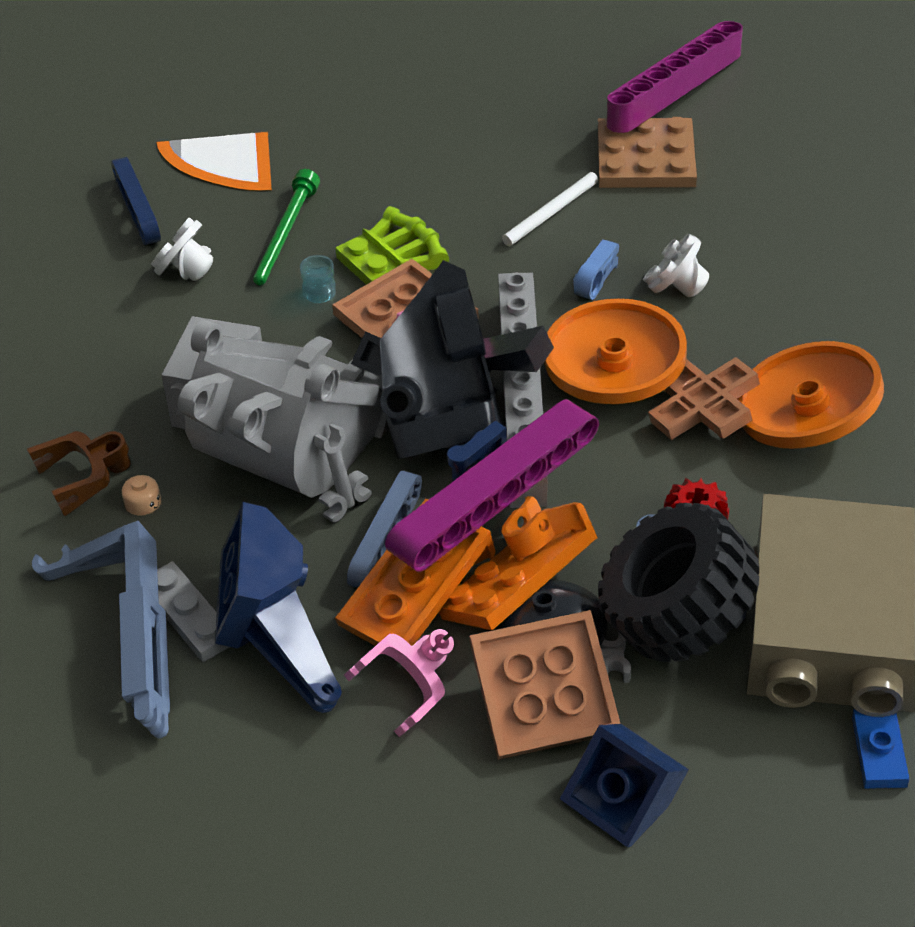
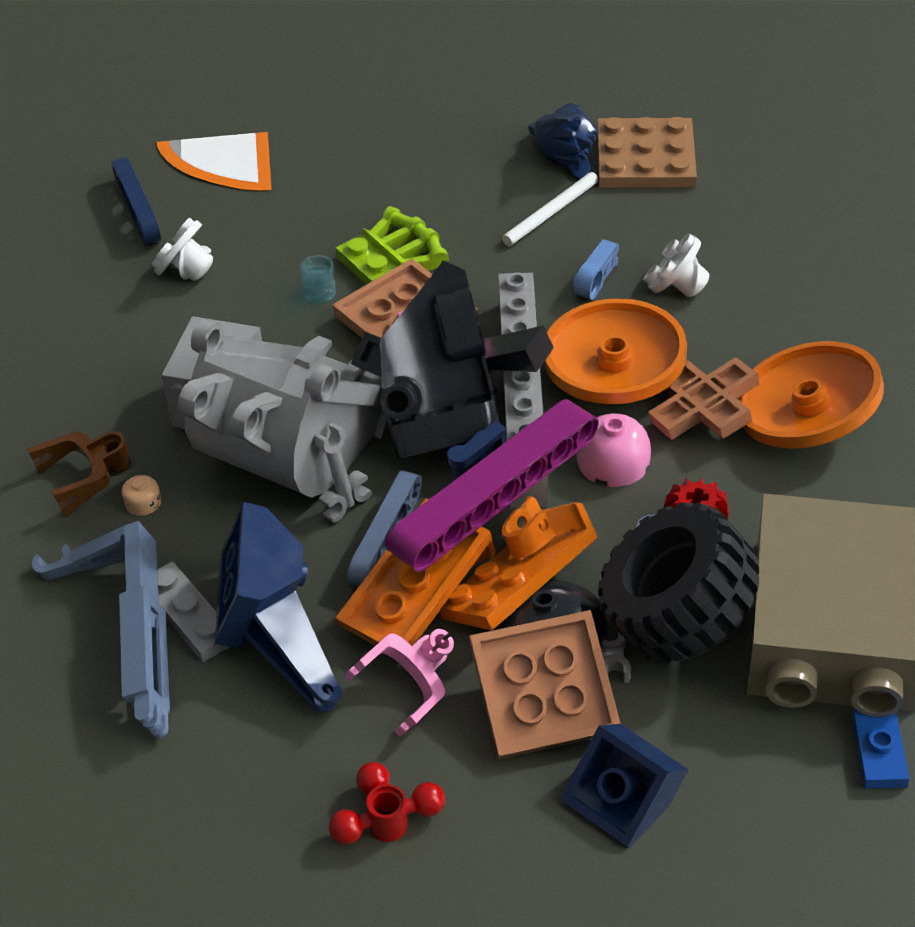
(304, 186): green piece -> none
(374, 781): none -> red piece
(566, 138): none -> dark blue piece
(616, 452): none -> bright pink cylinder
(673, 76): magenta beam -> none

